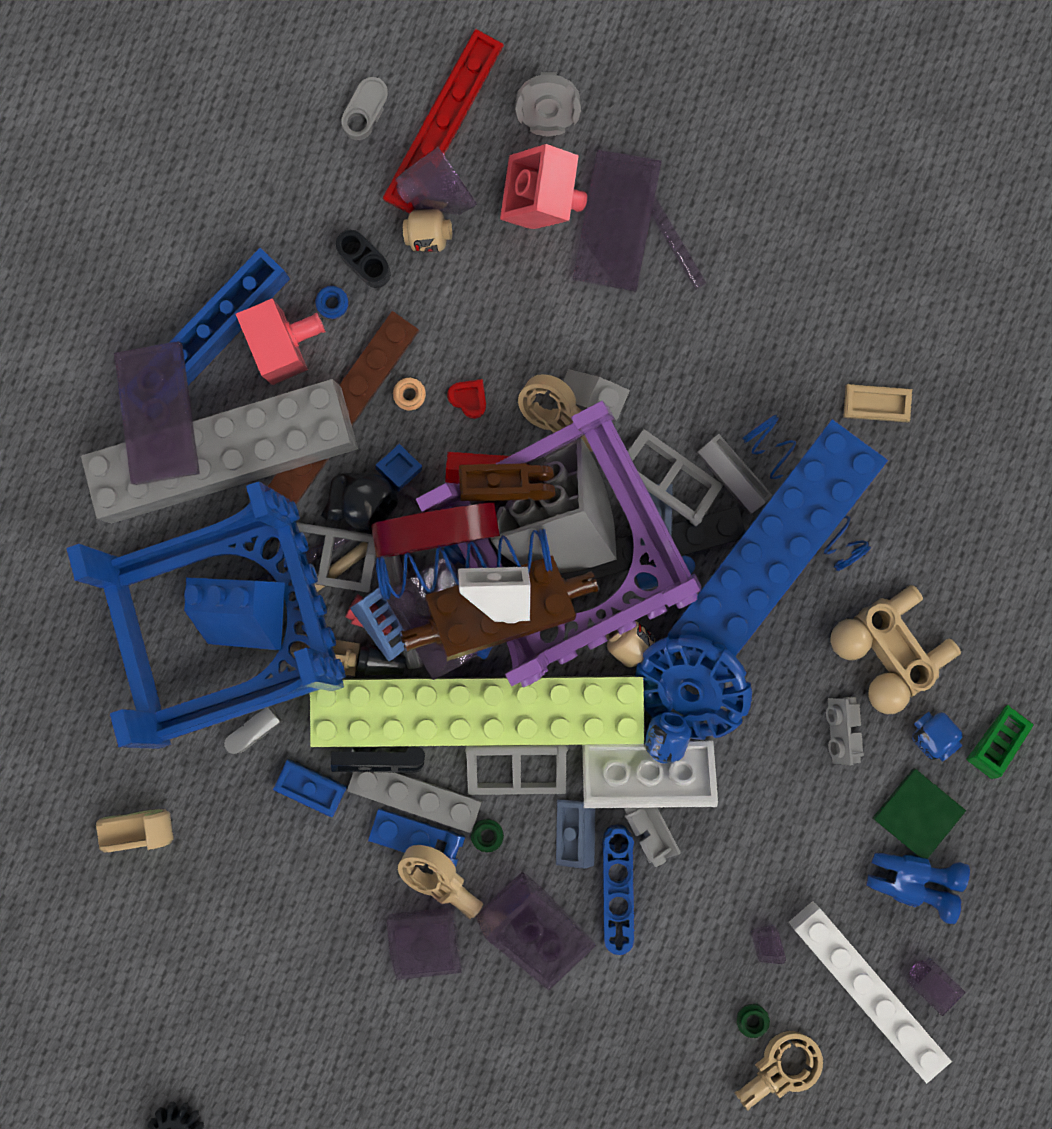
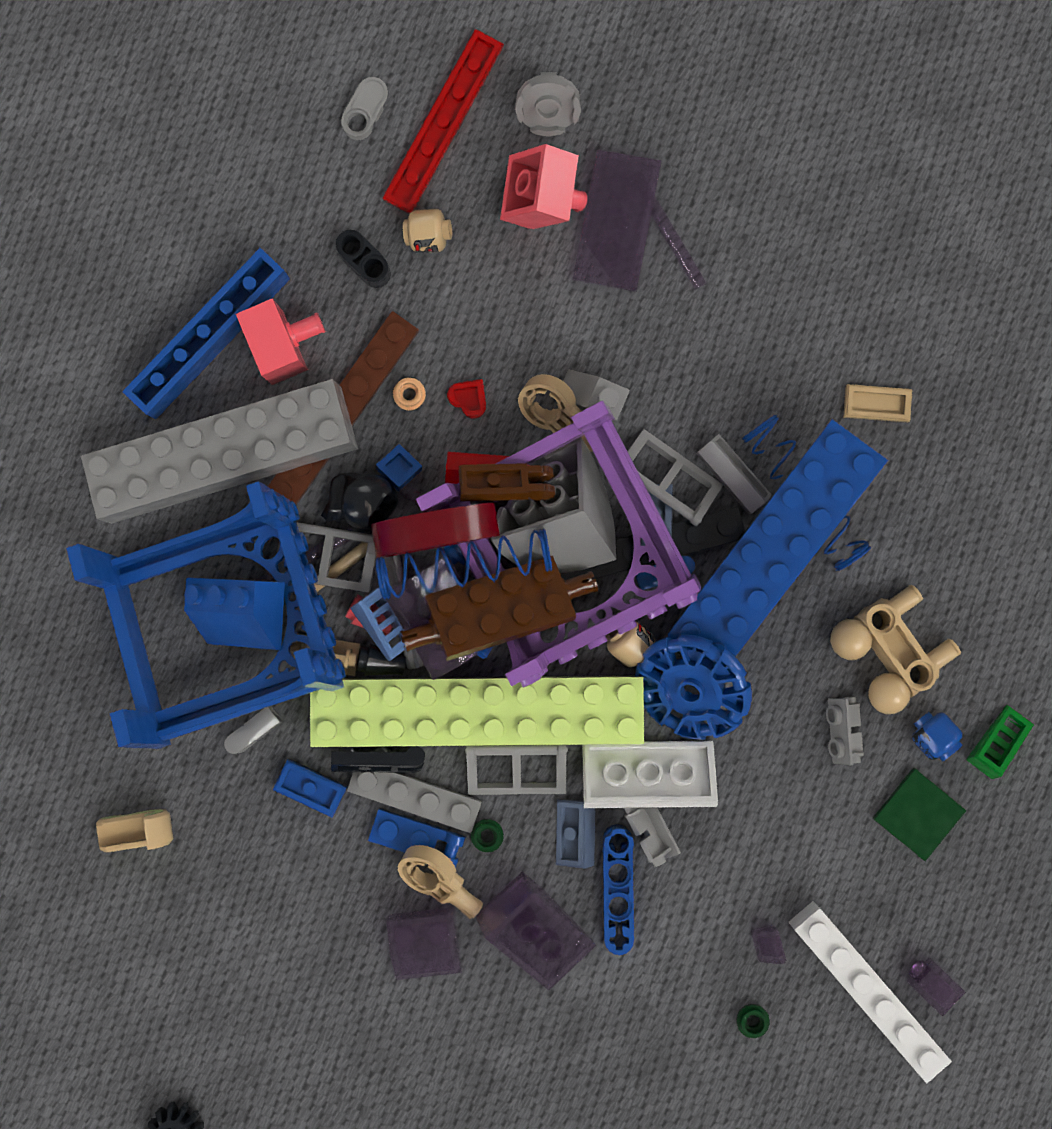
(156, 413): clear purple tile -> none
(326, 293): blue plate -> none
(434, 185): clear purple slope -> none
(498, 592): white slope -> none
(667, 737): blue head -> none
(771, 1064): tan pin -> none
(910, 882): blue piece -> none

